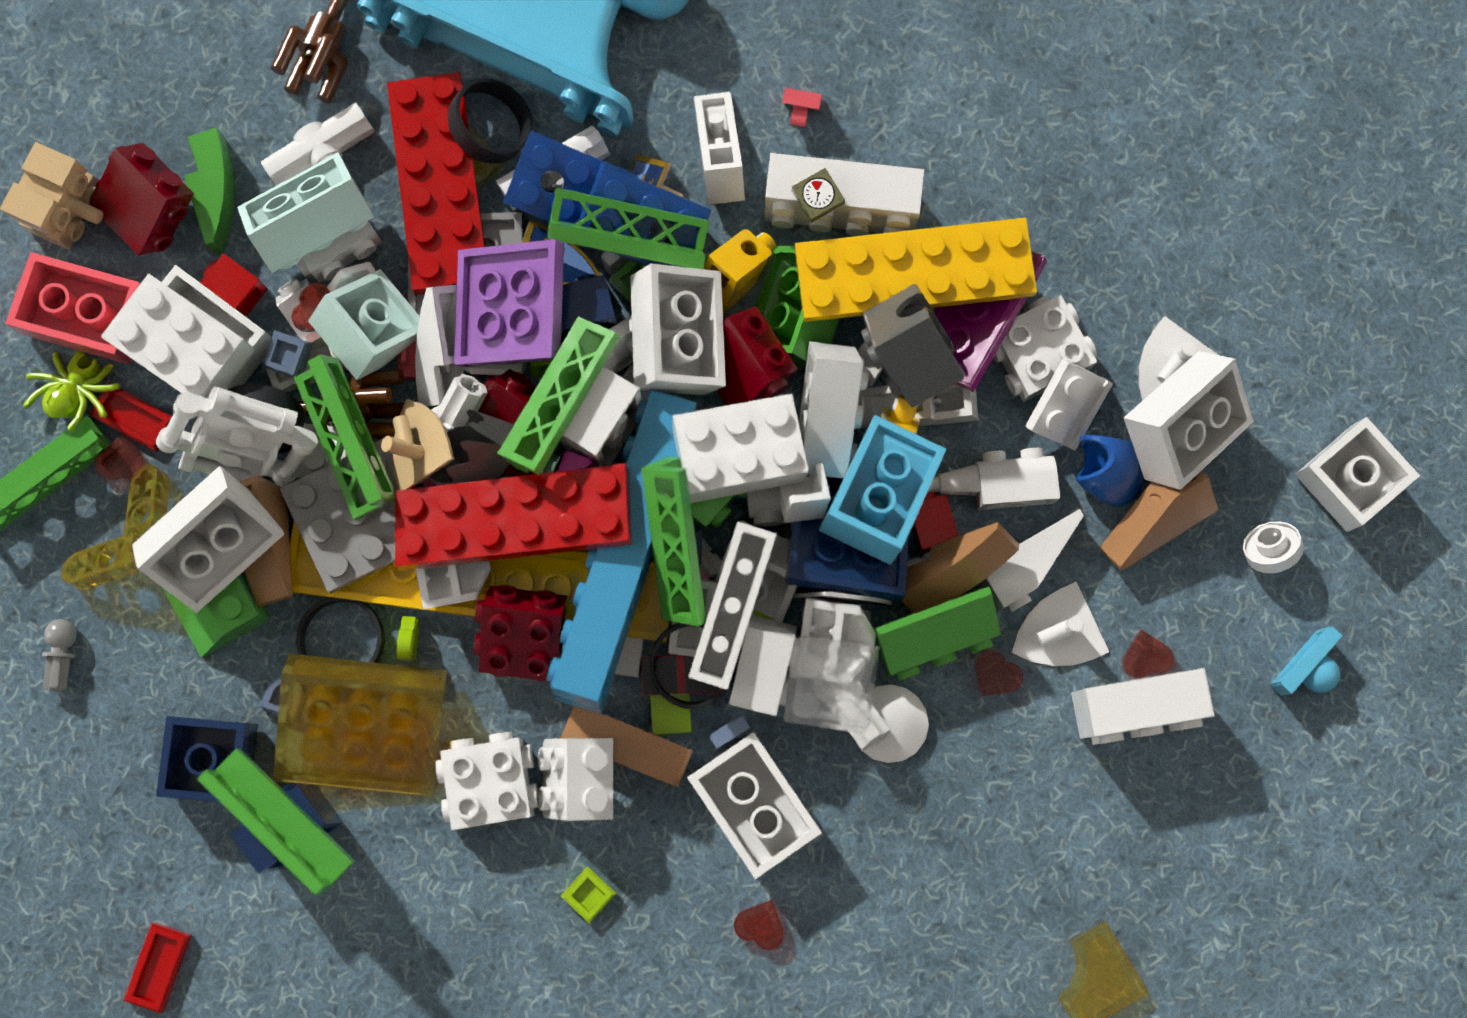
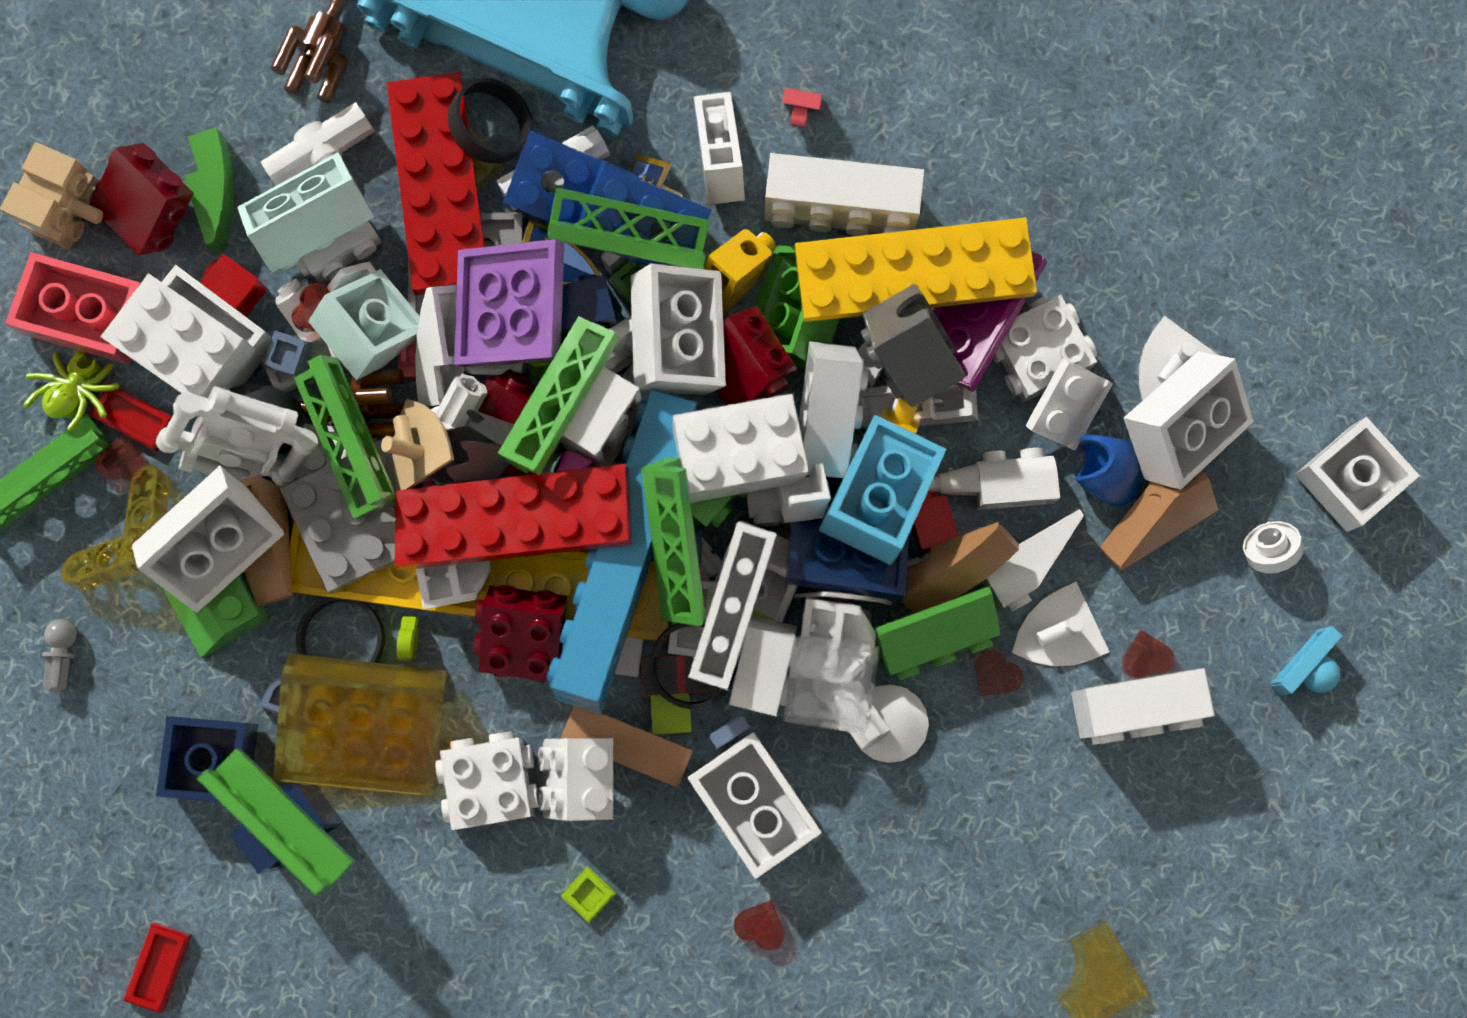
(818, 195): tile -> none

